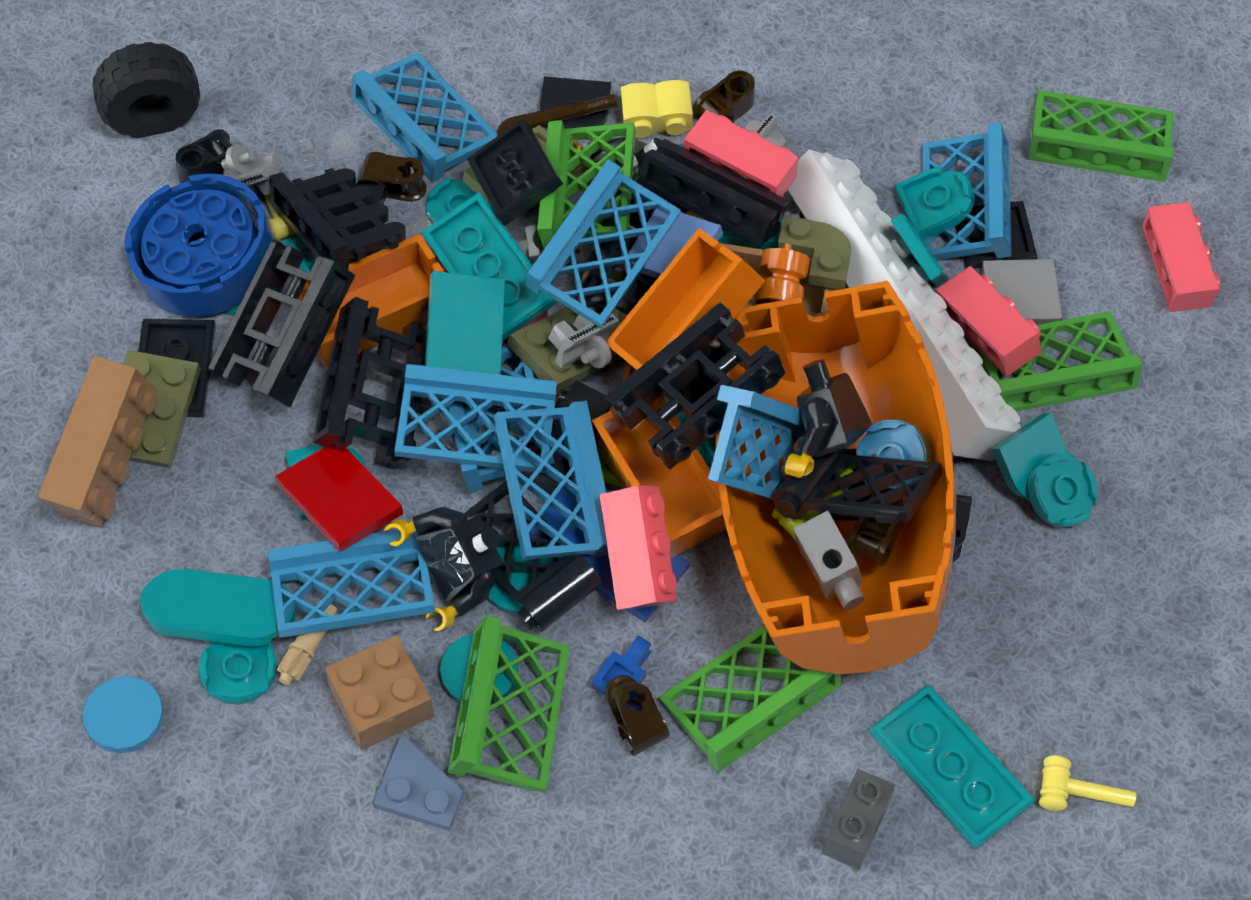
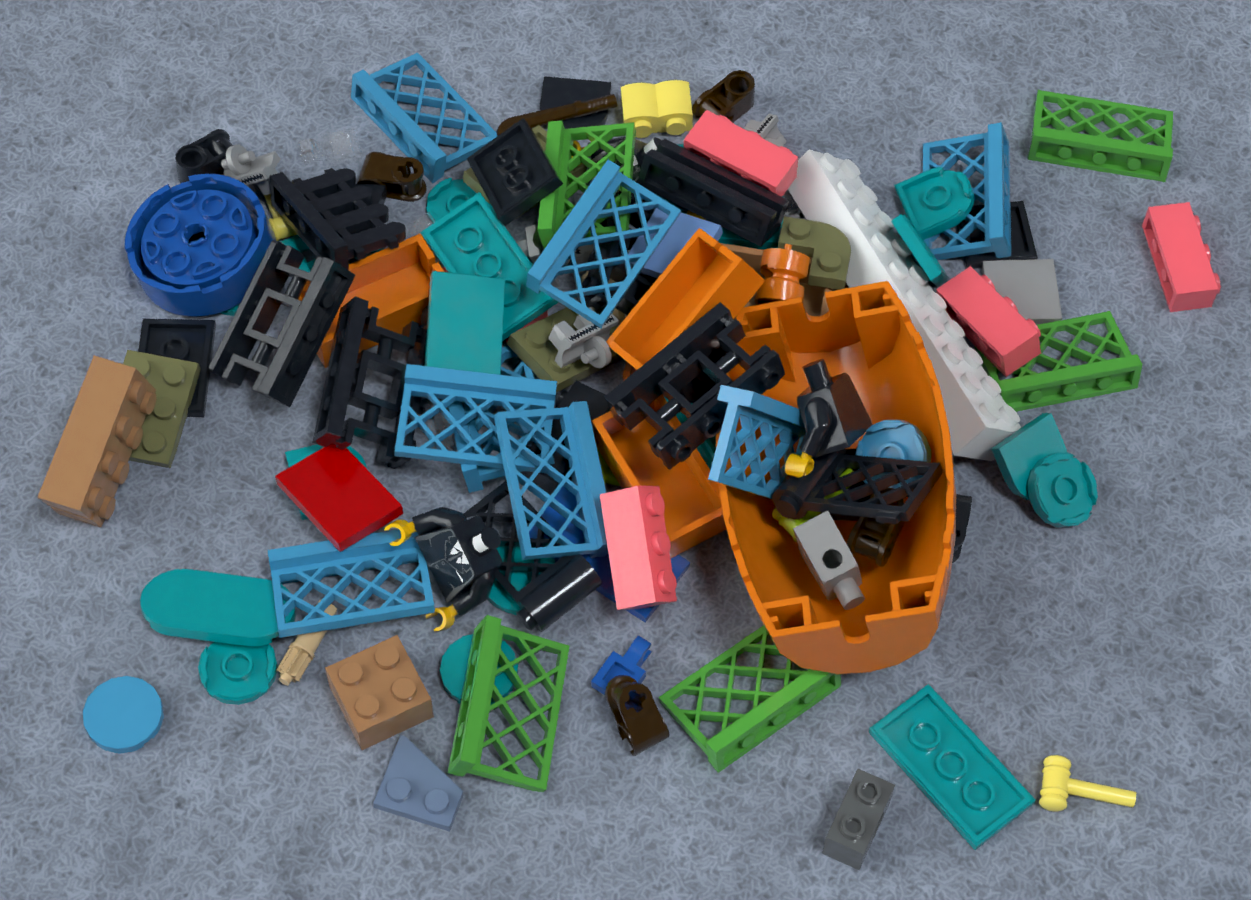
(146, 89): black tyre -> none

